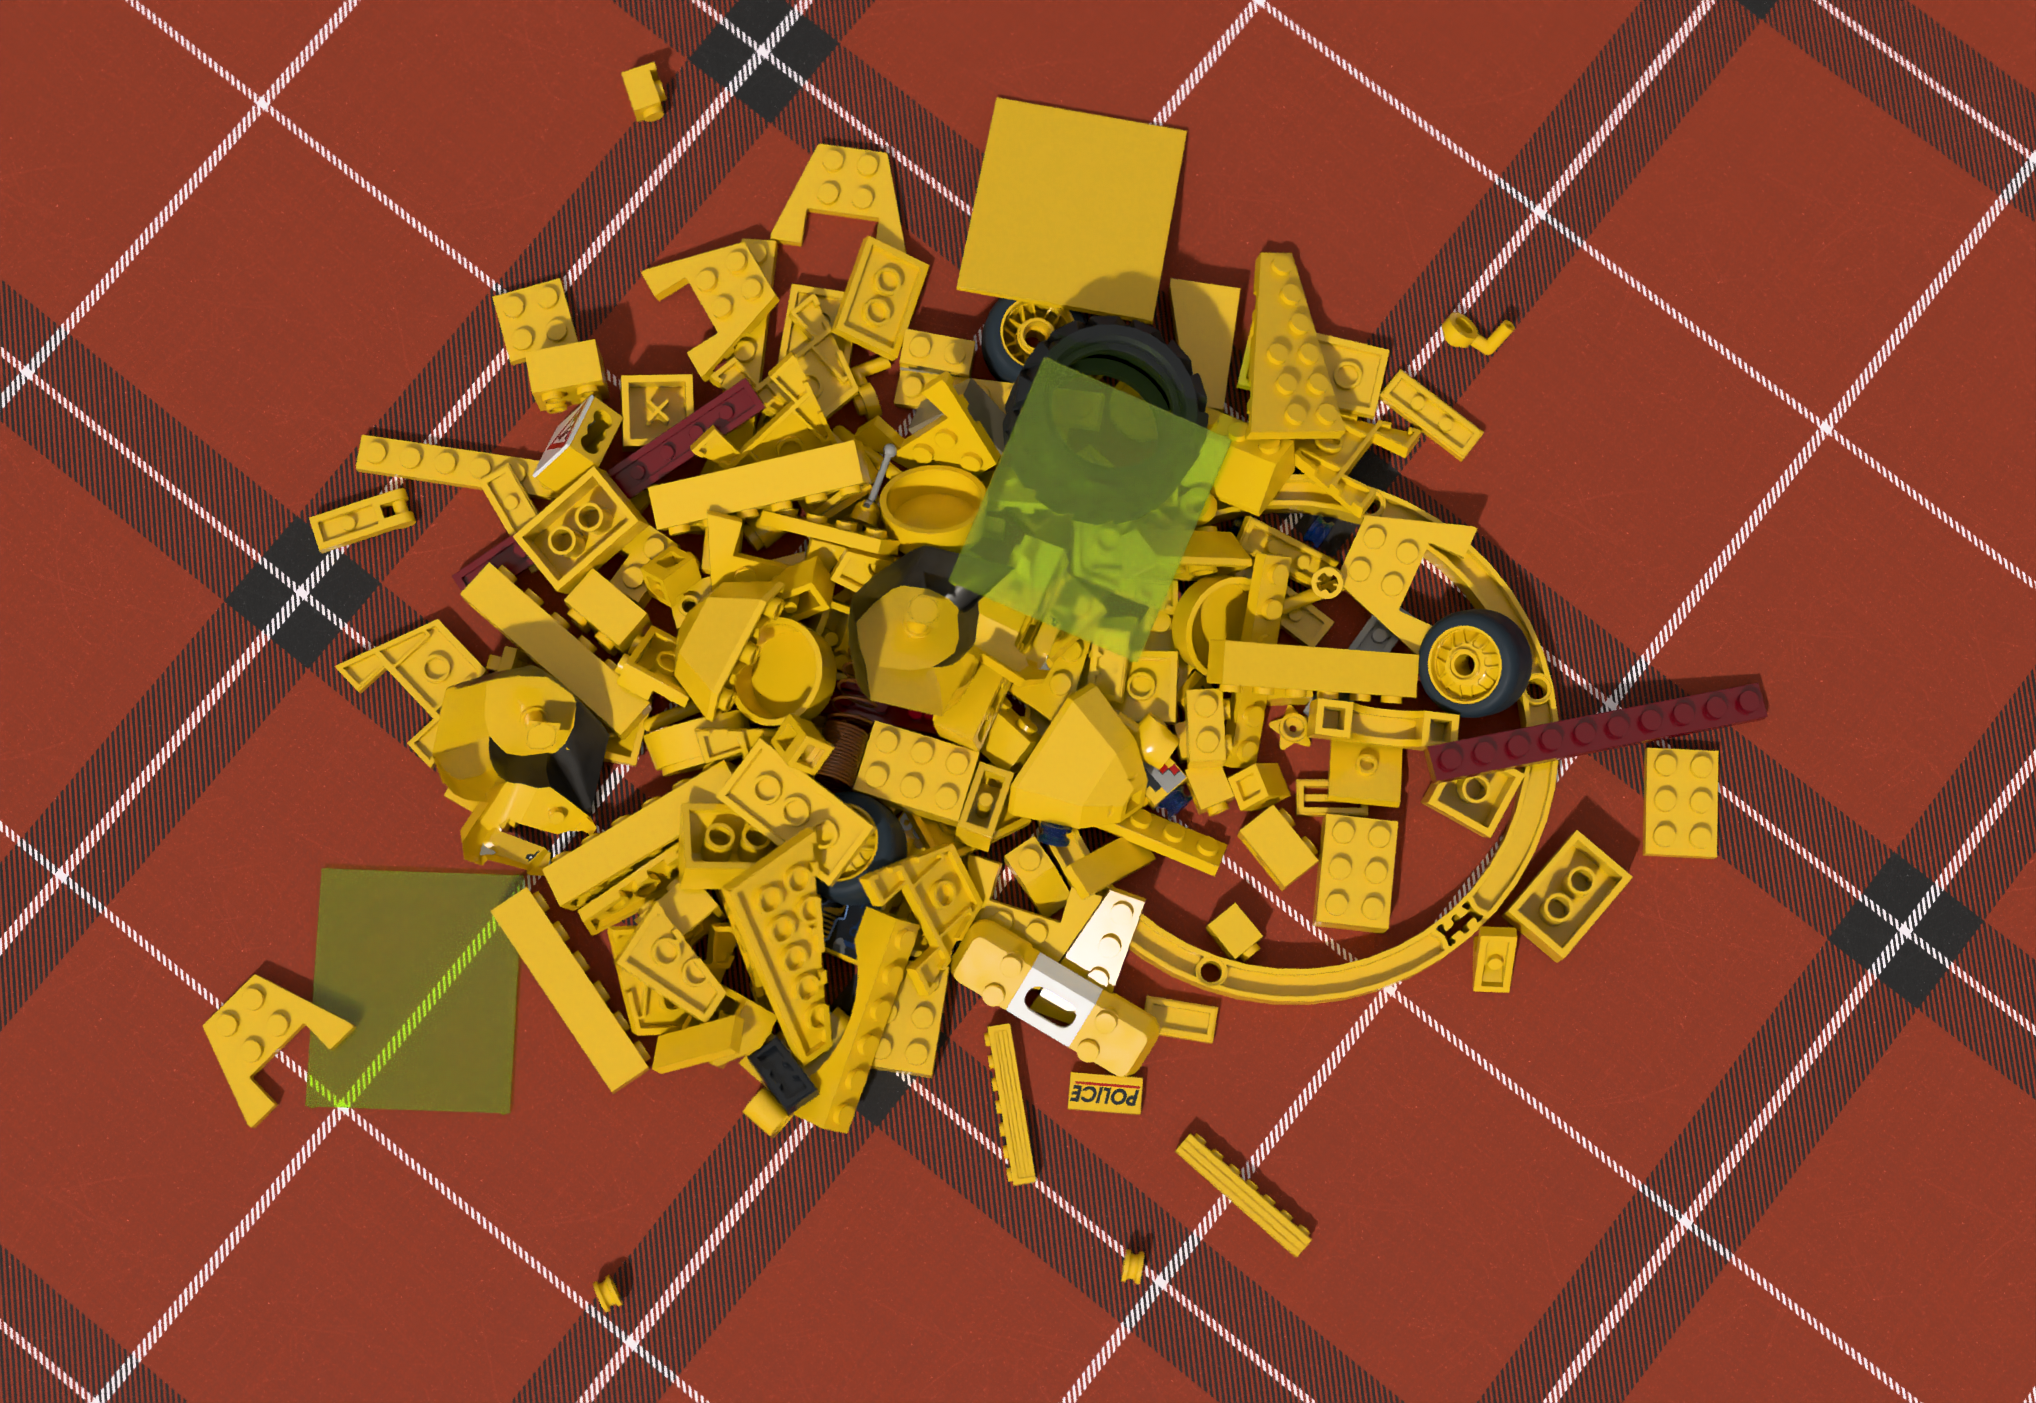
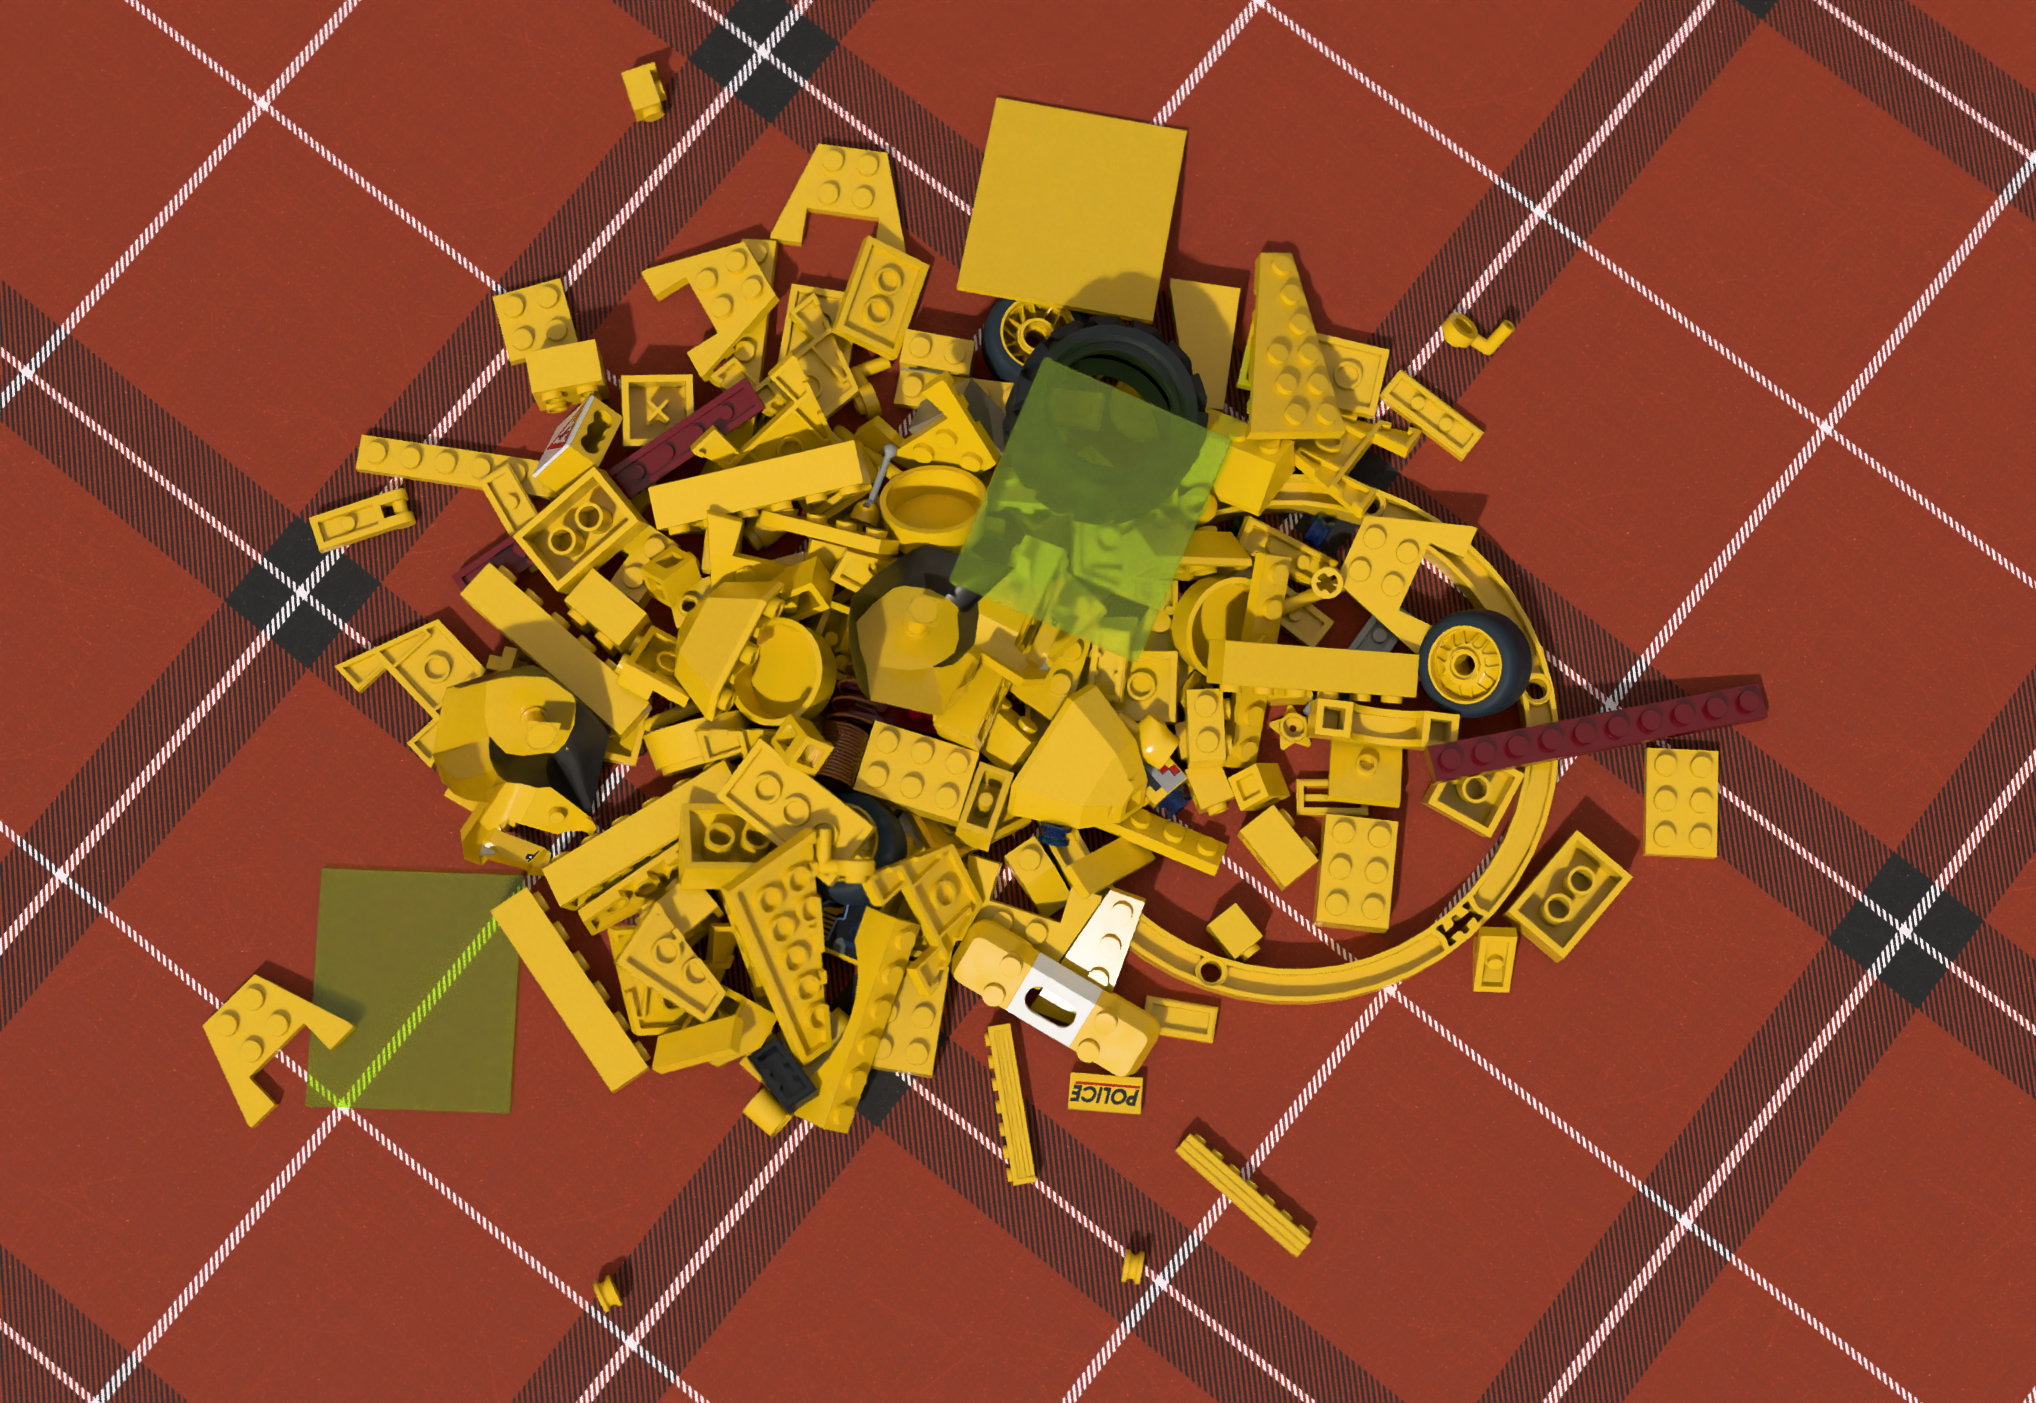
(853, 869): none -> yellow plate

